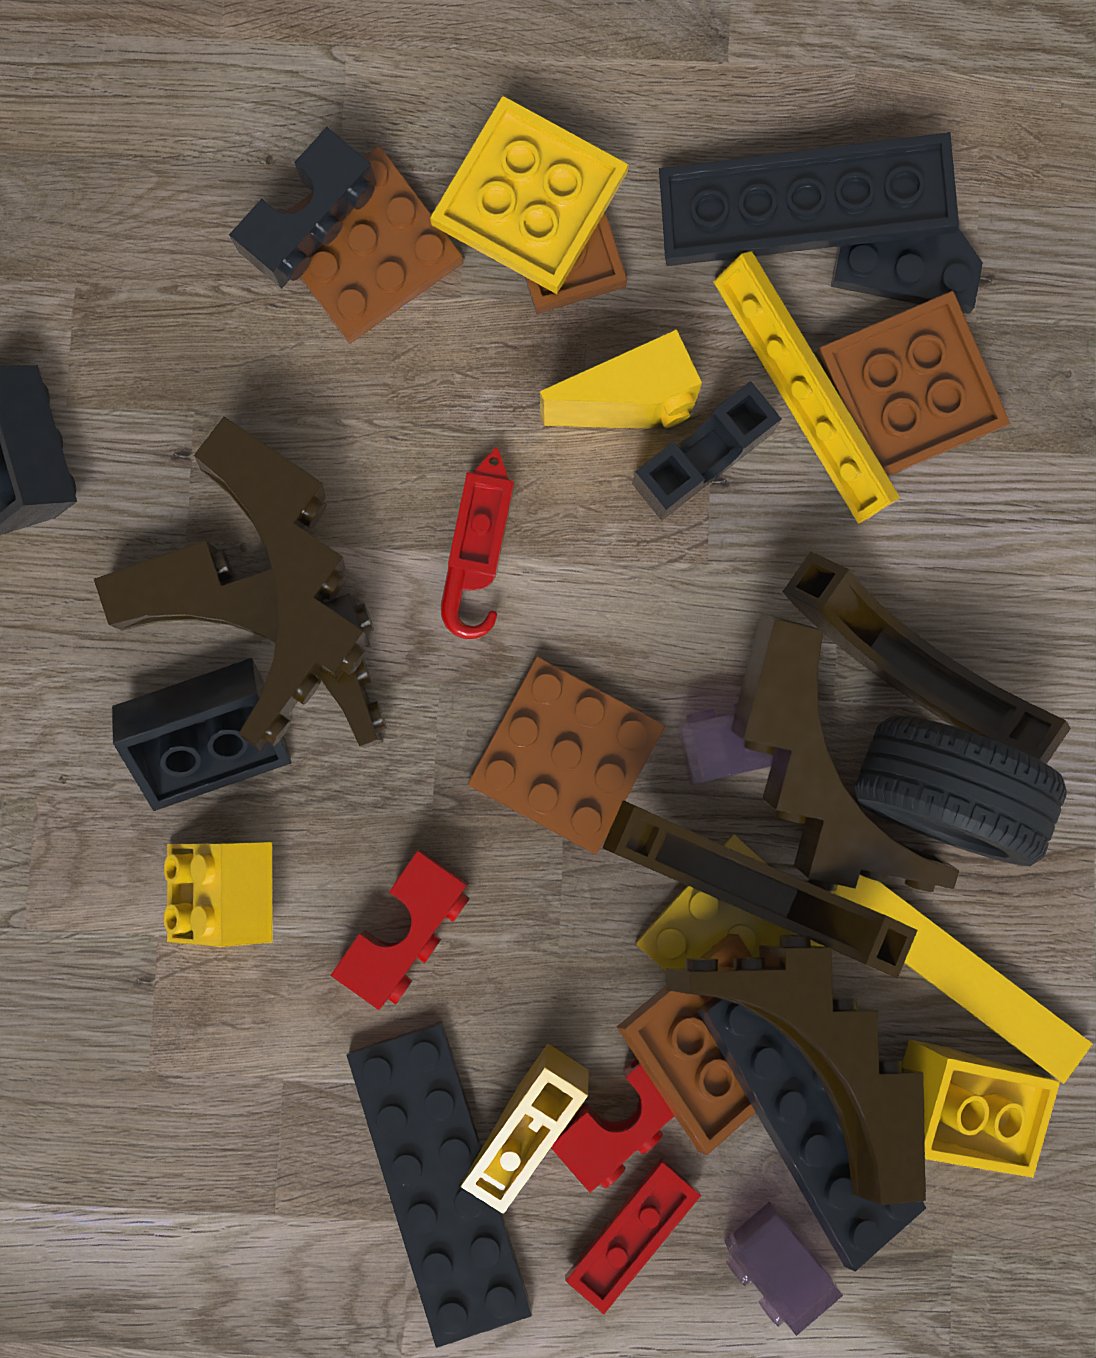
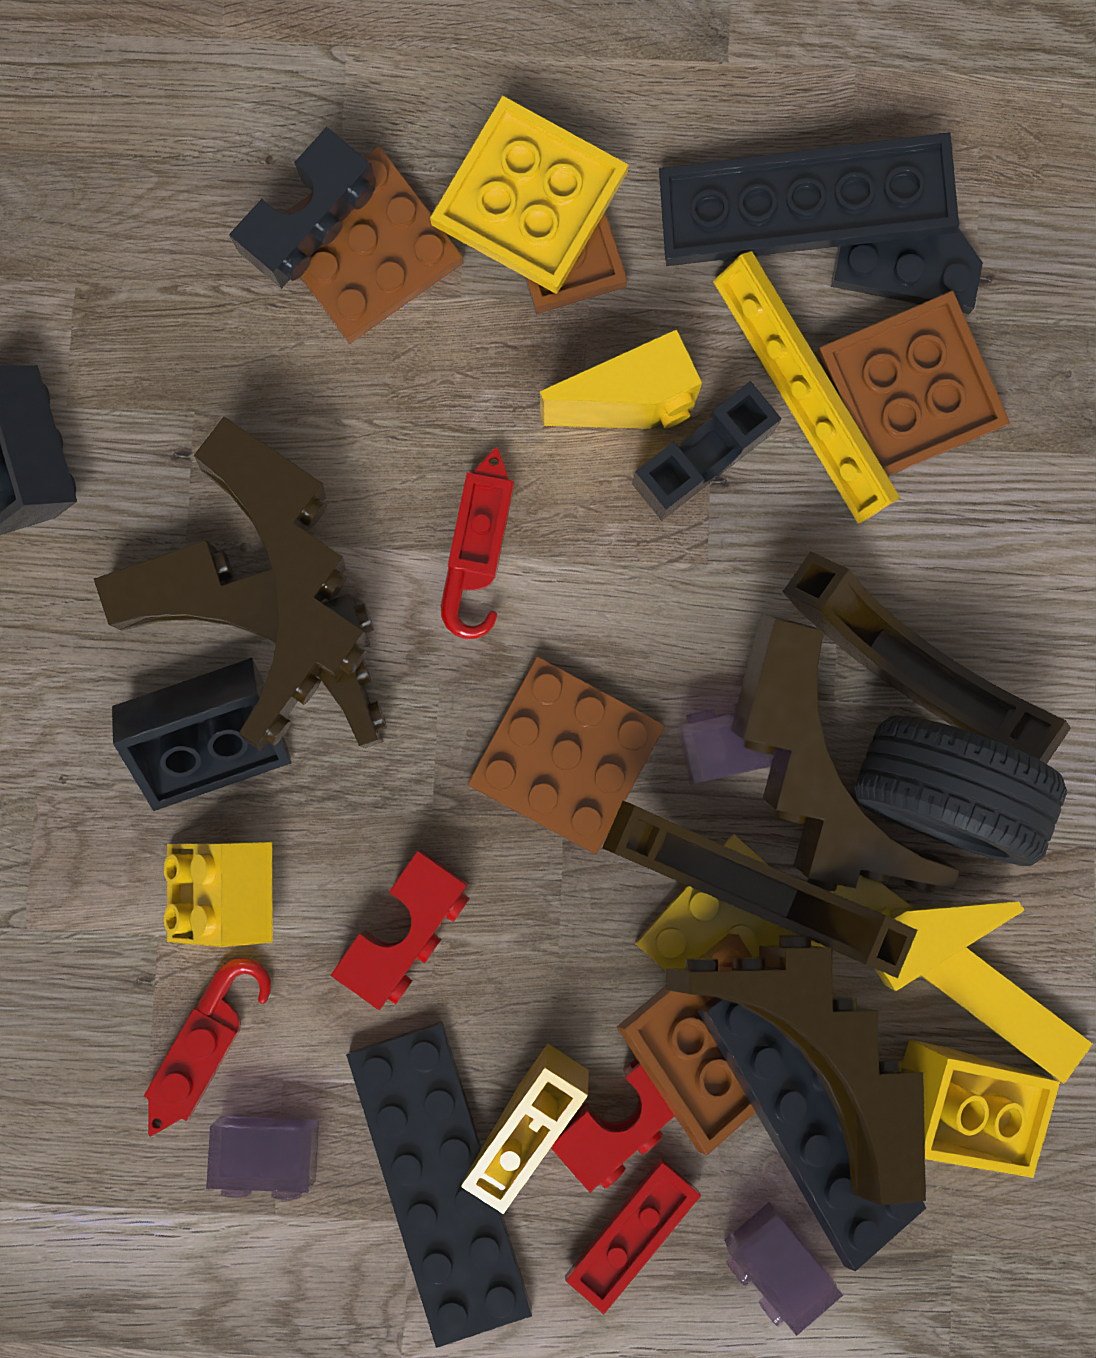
(200, 1047): none -> red plate
(262, 1156): none -> clear purple brick
(944, 932): none -> yellow slope

